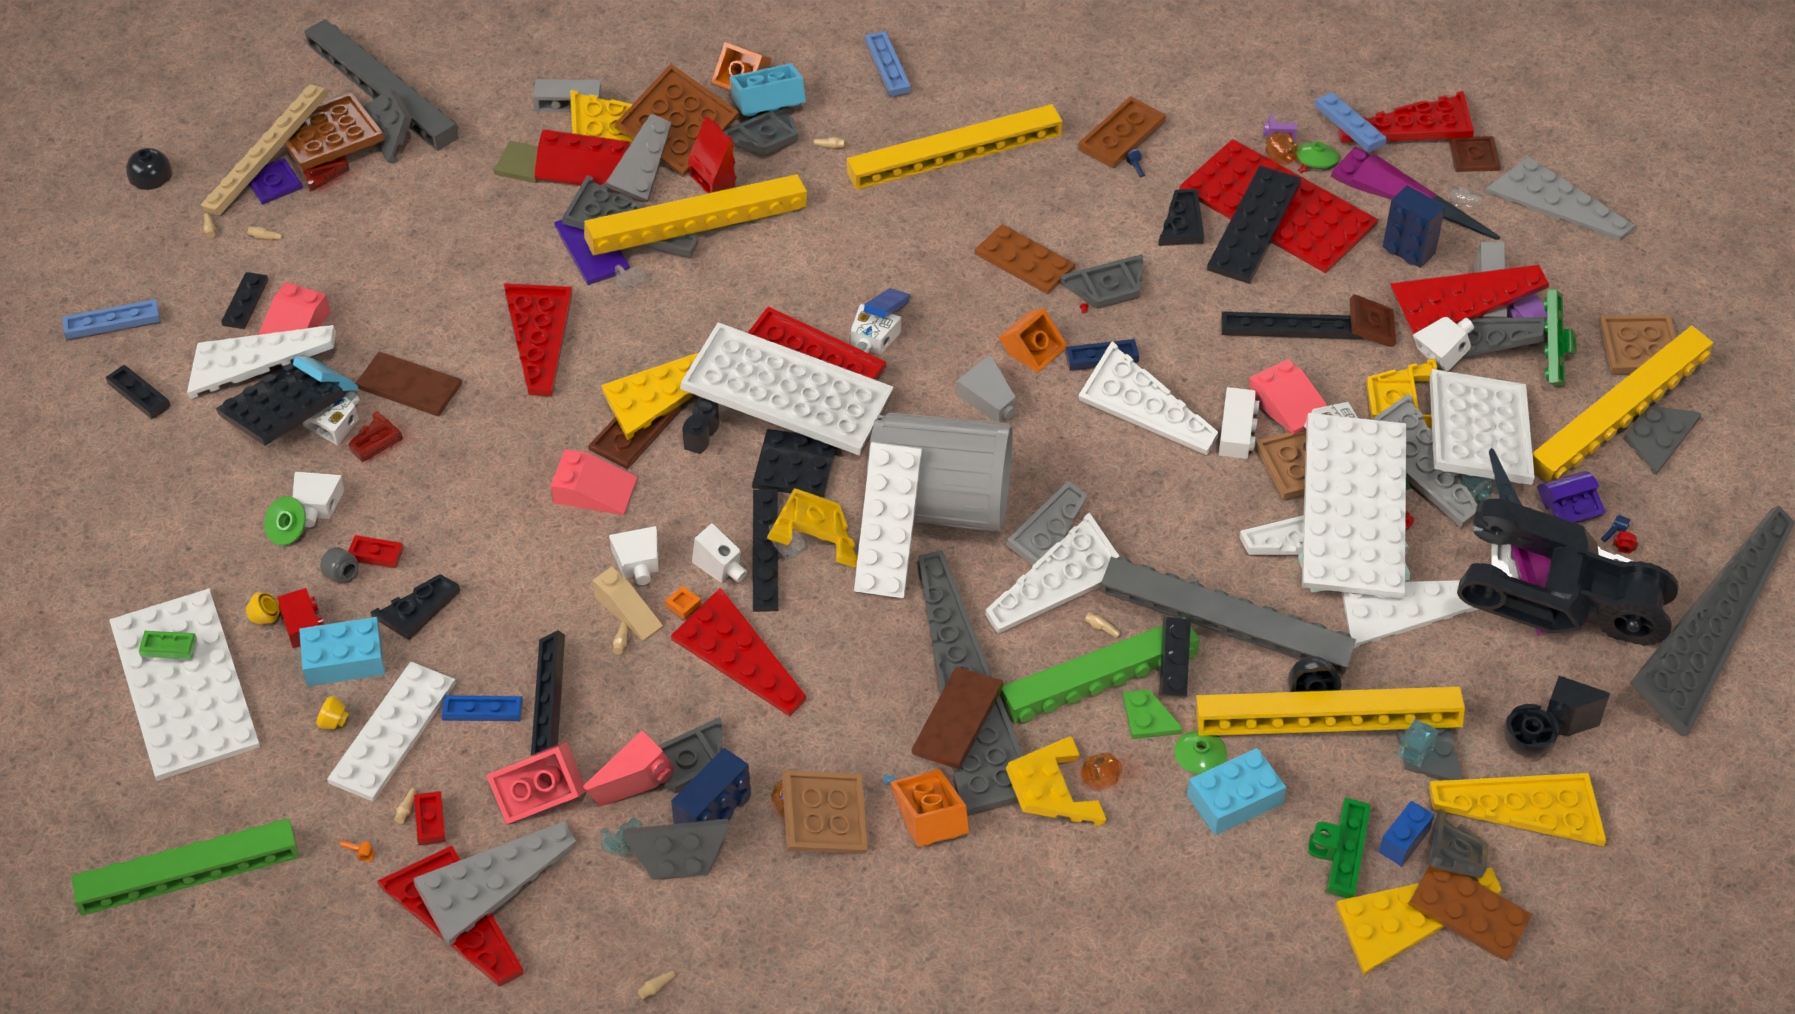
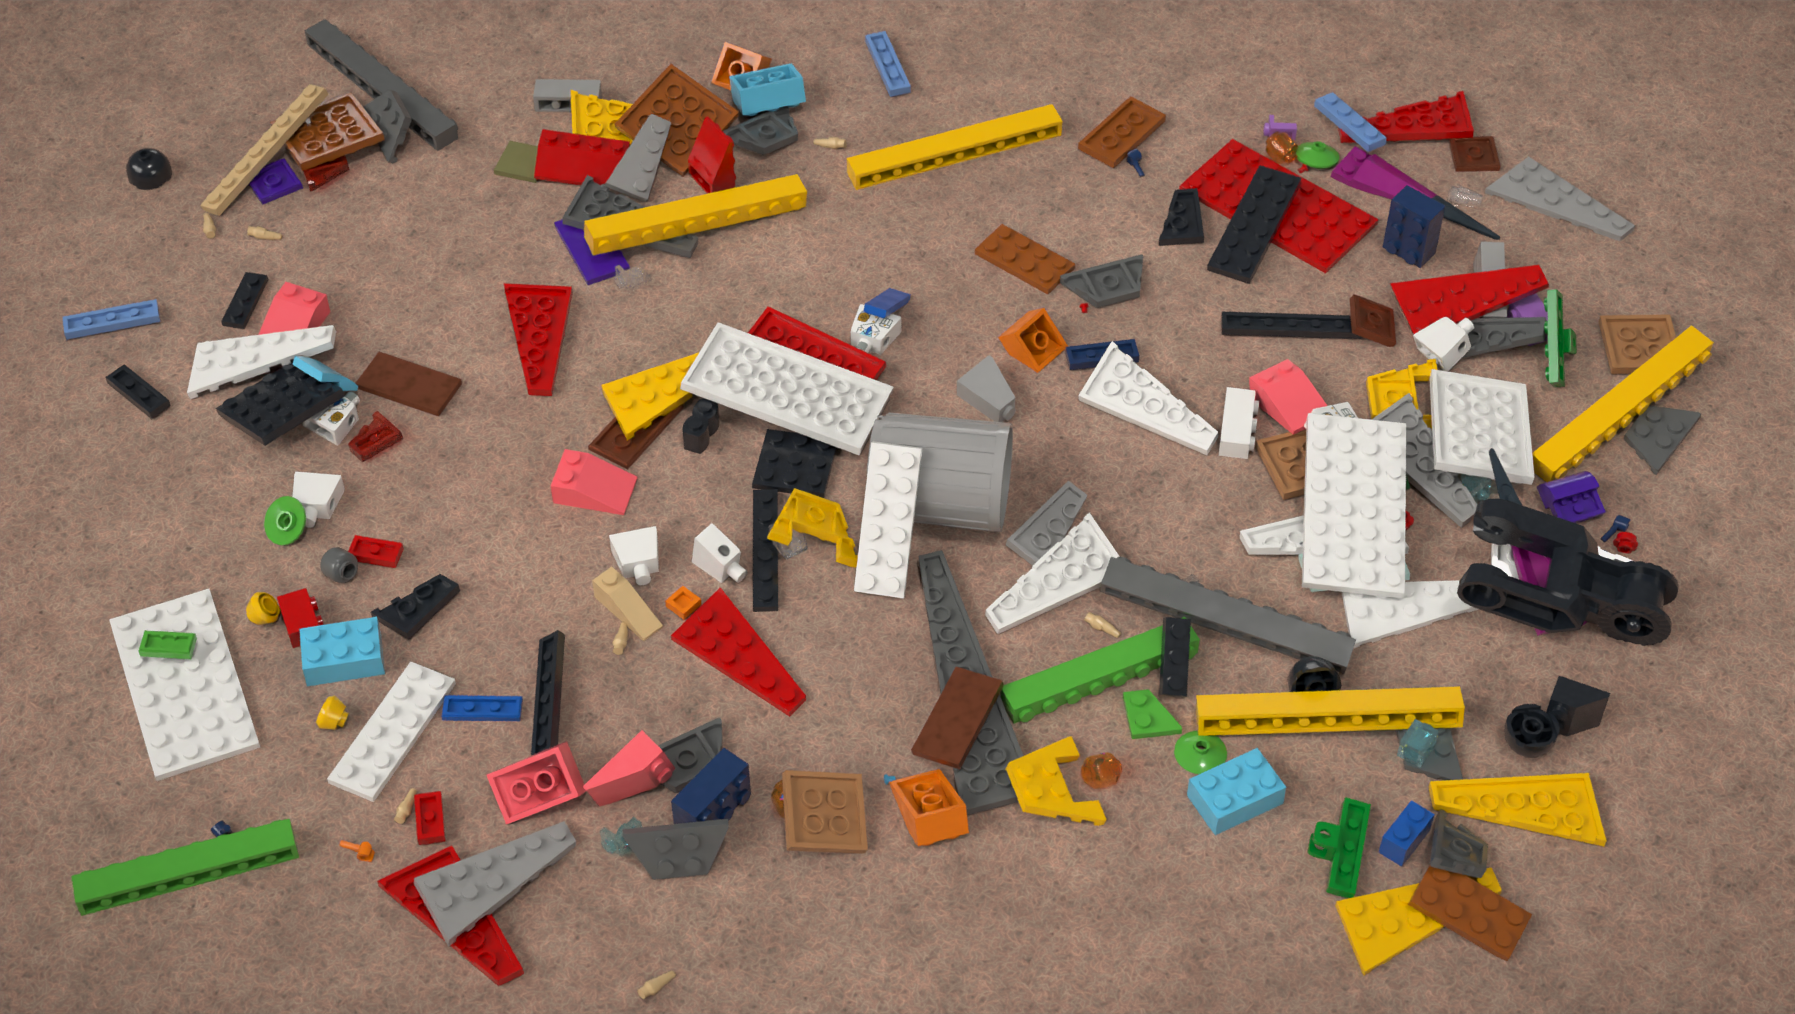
(221, 828): none -> dark blue hand
(1693, 654): dark grey wing -> none

